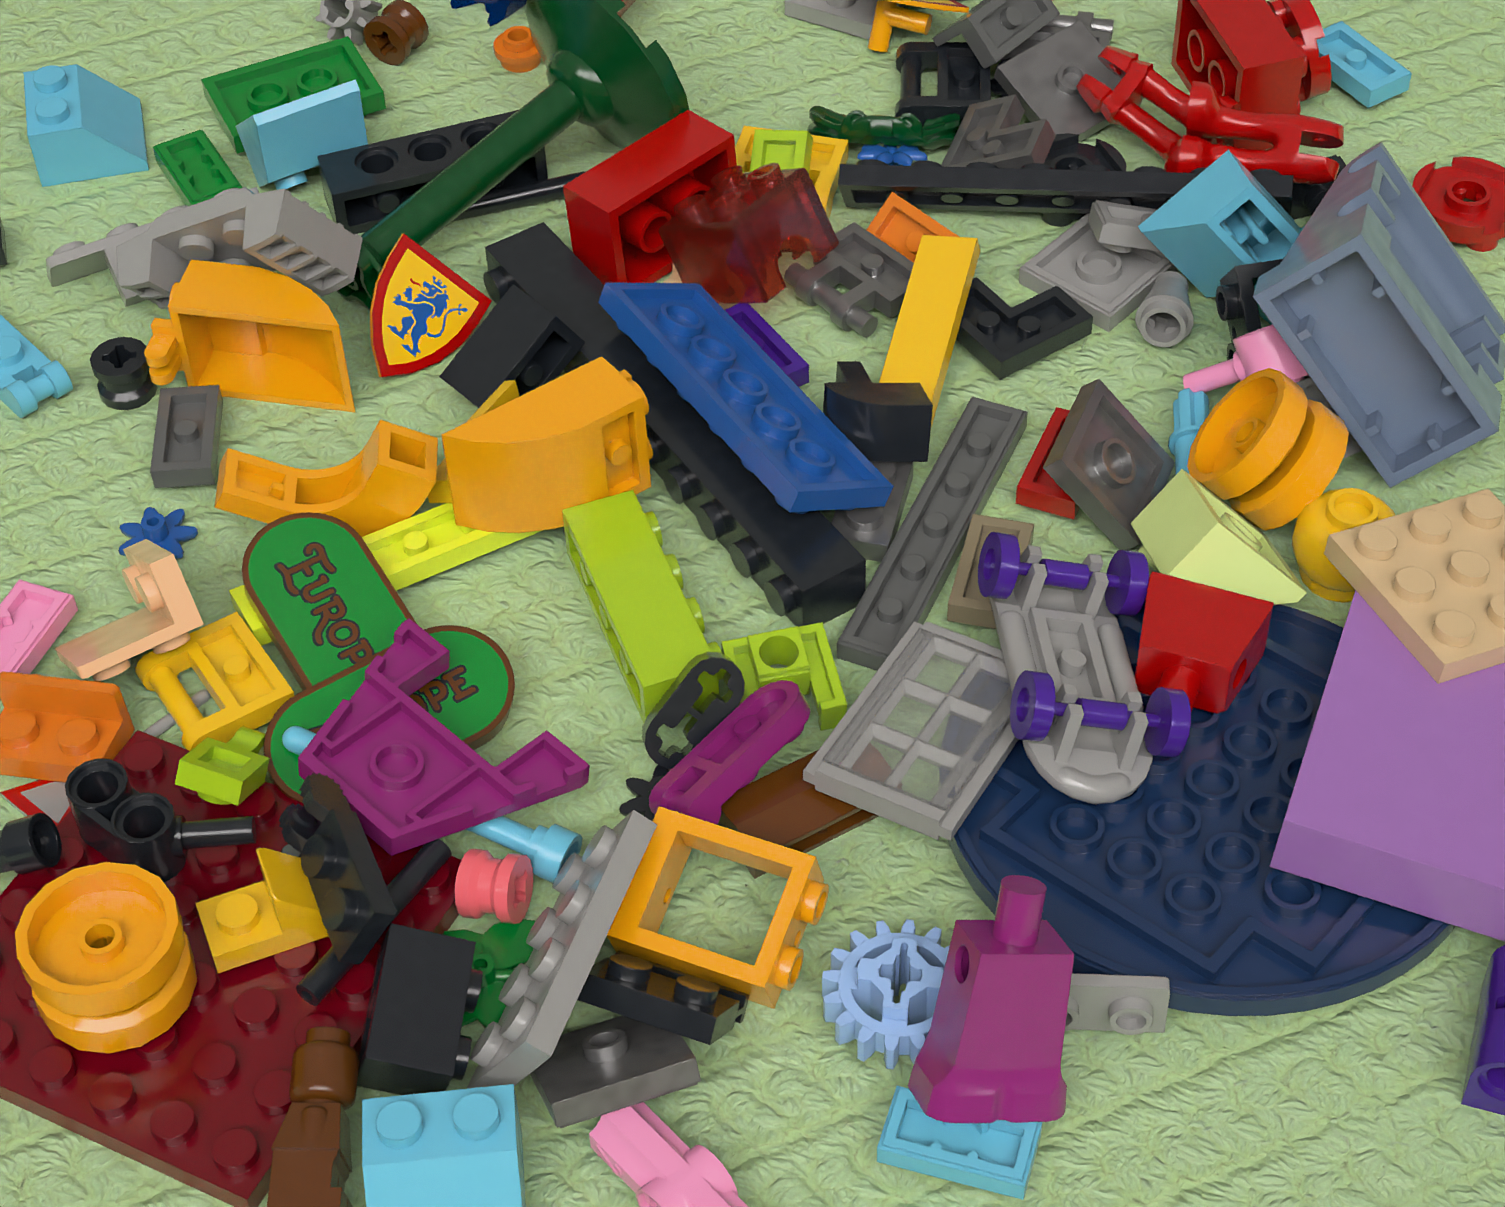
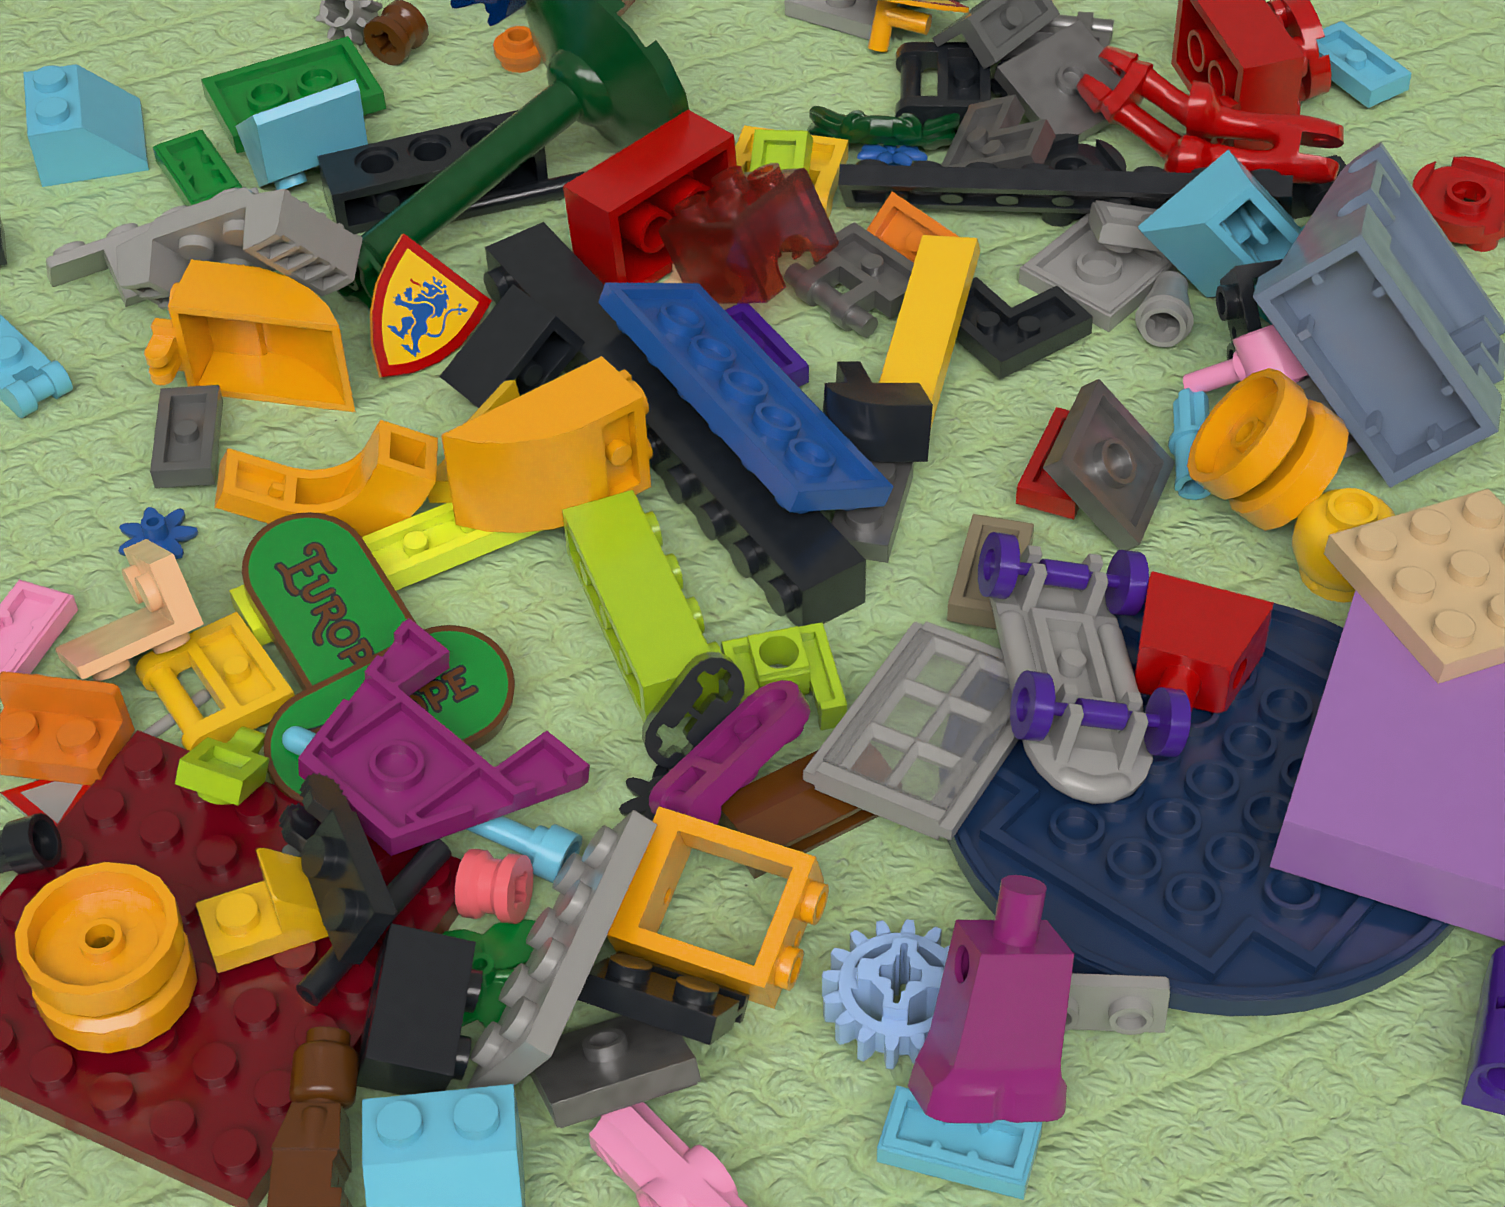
(122, 373): black wheel -> none
(142, 826): black beam -> none
(933, 532): dark grey tile -> none
(1205, 541): yellowish green slope -> none

